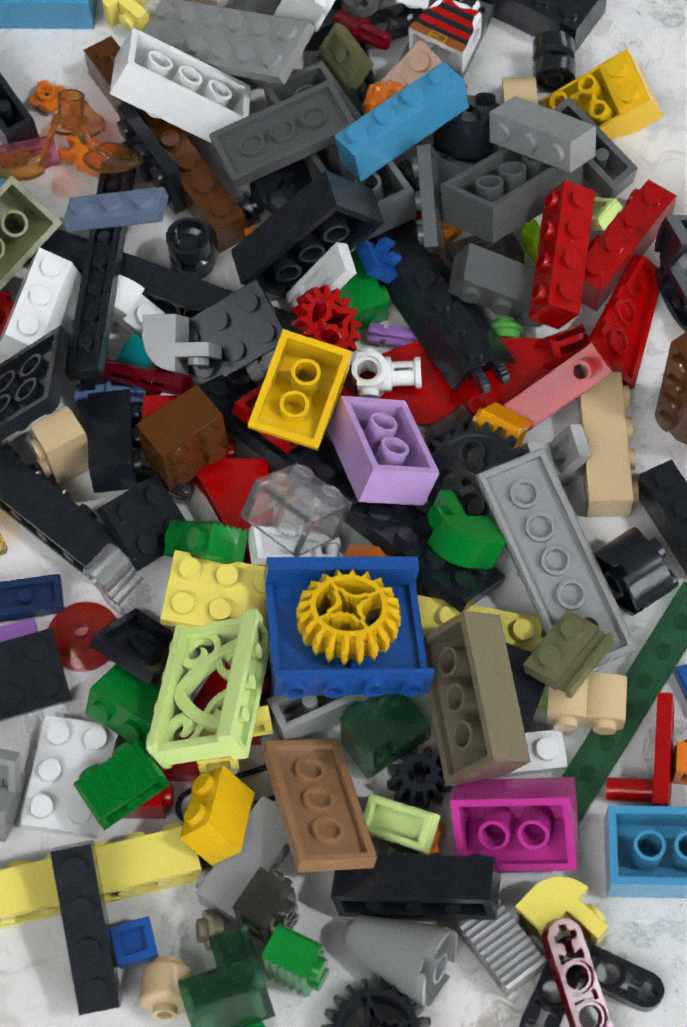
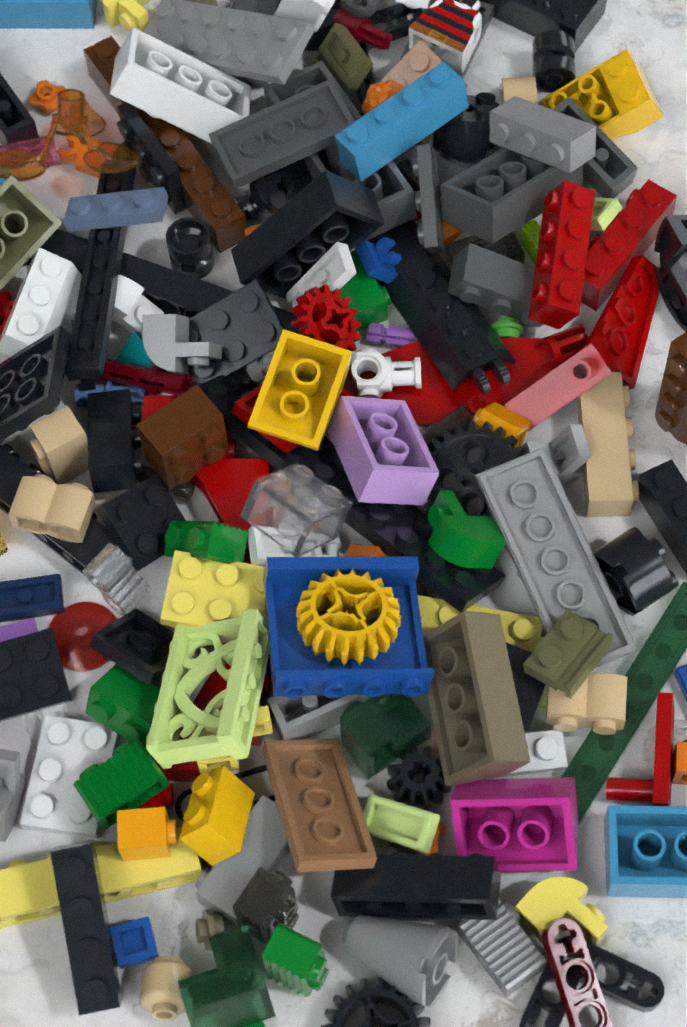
(52, 508): none -> tan brick
(145, 833): none -> light orange brick

